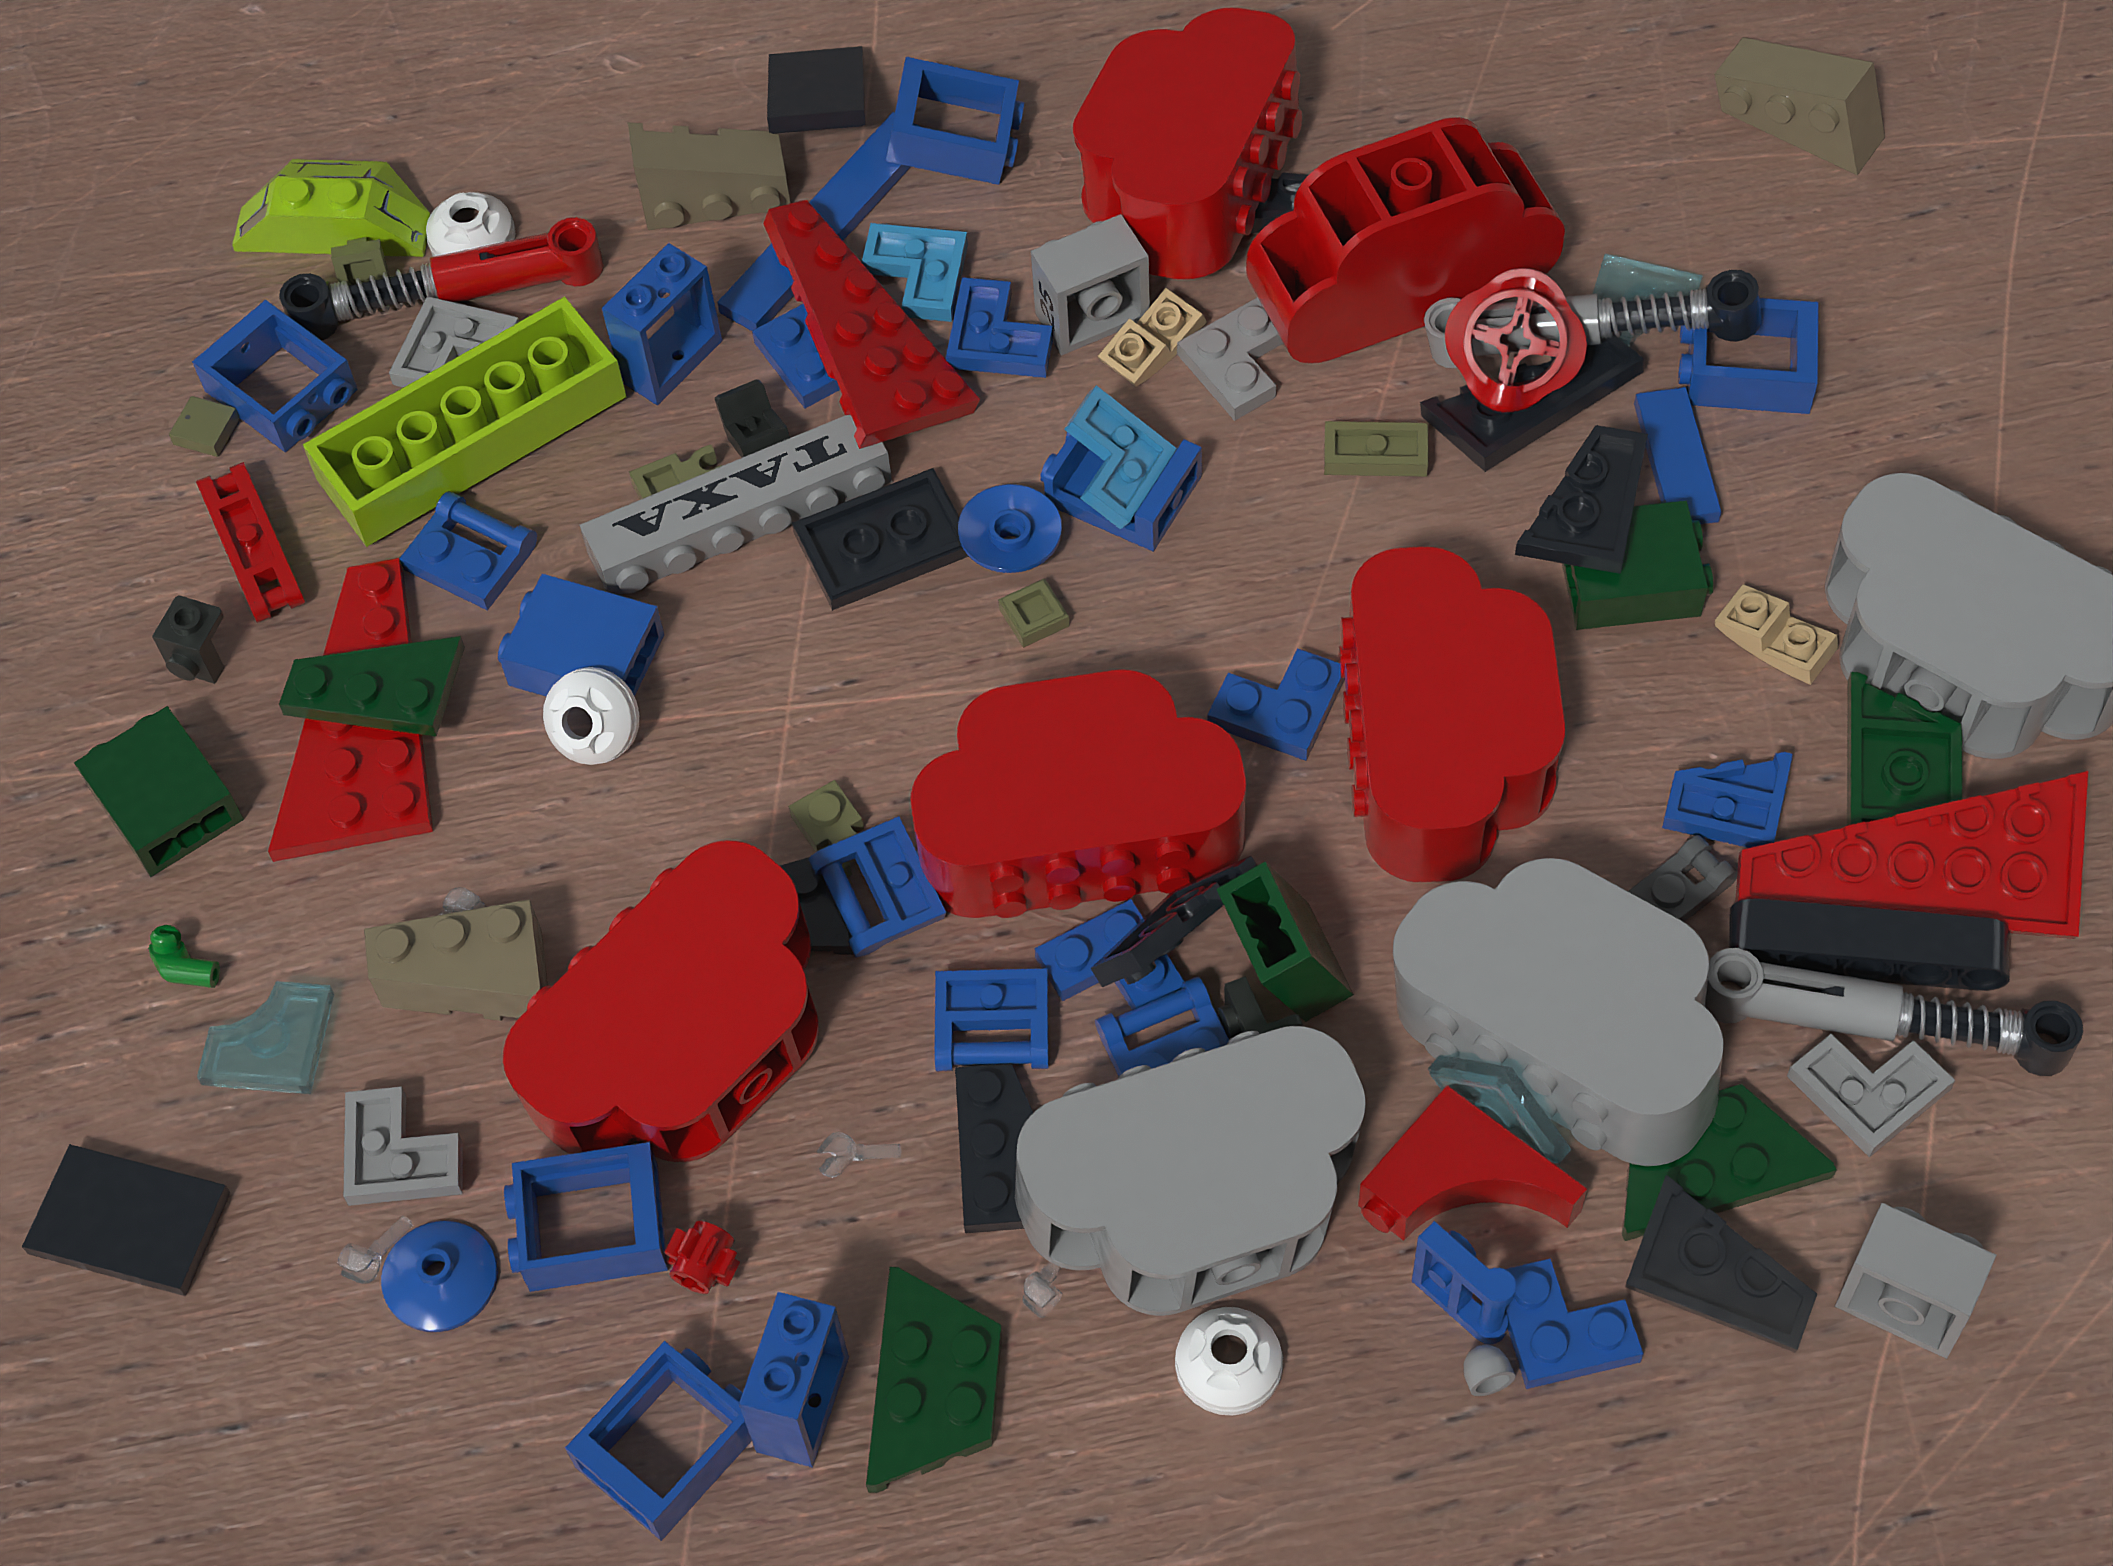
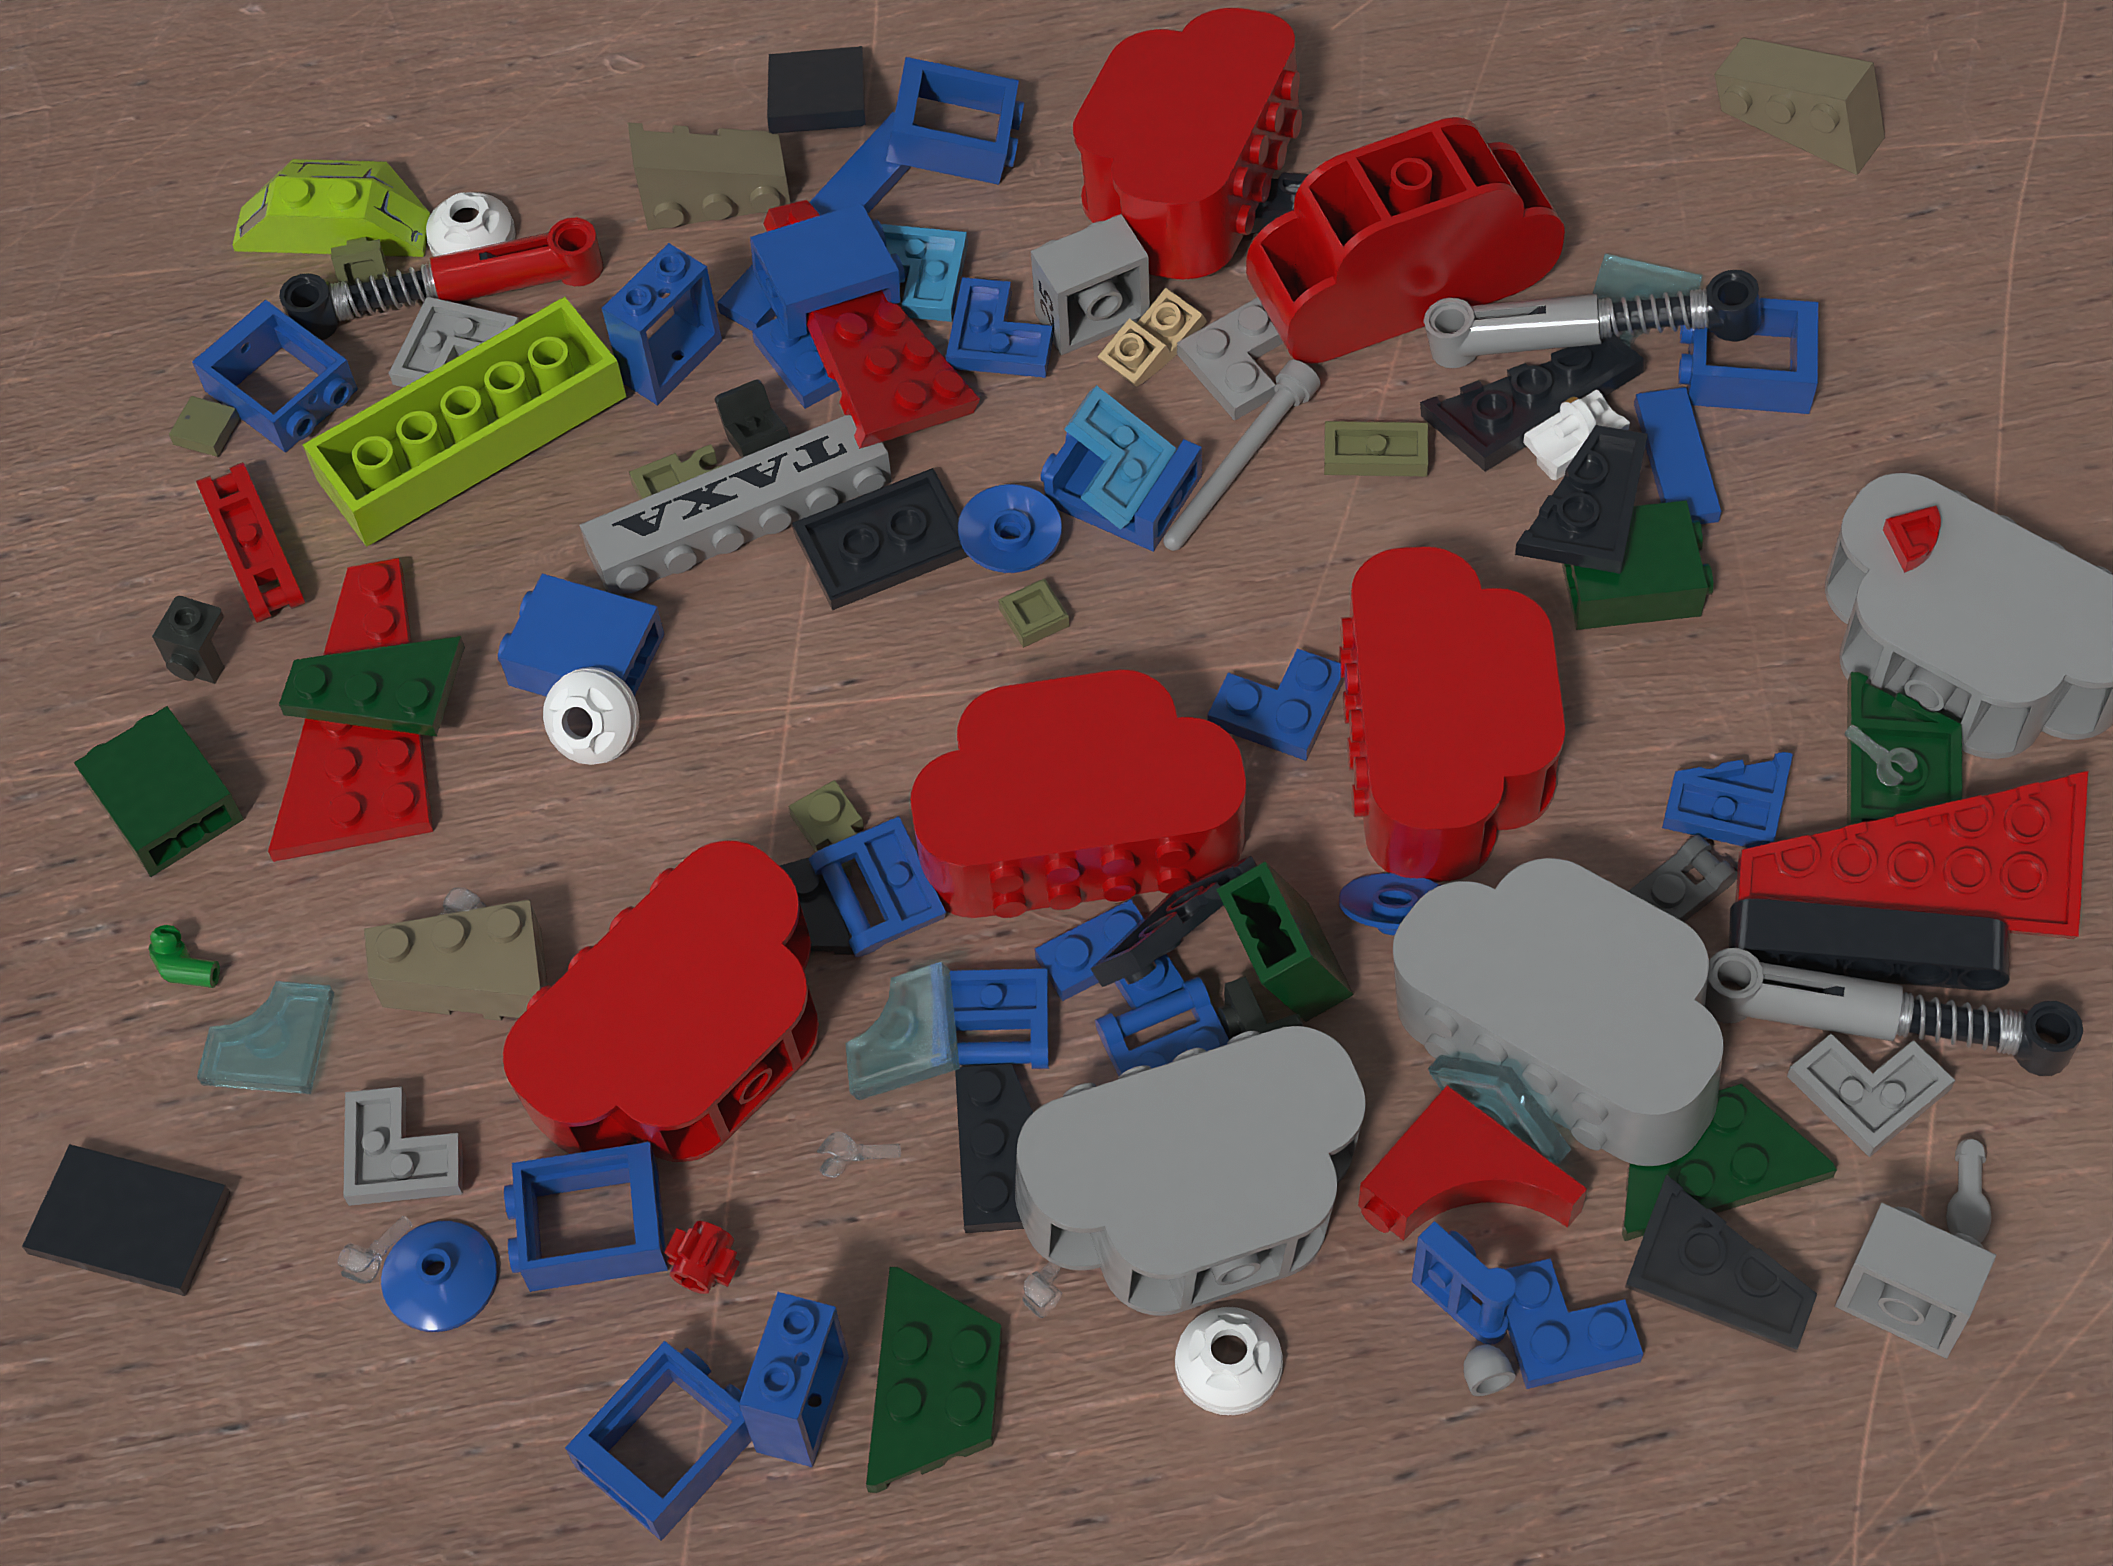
(461, 564): blue plate -> none
(824, 265): none -> blue panel
(910, 1038): none -> clear light blue tile
(1293, 386): none -> light grey piece
(1382, 899): none -> blue dish
(1502, 393): red piece -> none
(1563, 434): none -> white hips
(1769, 632): tan slope -> none
(1883, 757): none -> clear hand
(1913, 536): none -> red tile
(1968, 1208): none -> light grey piece

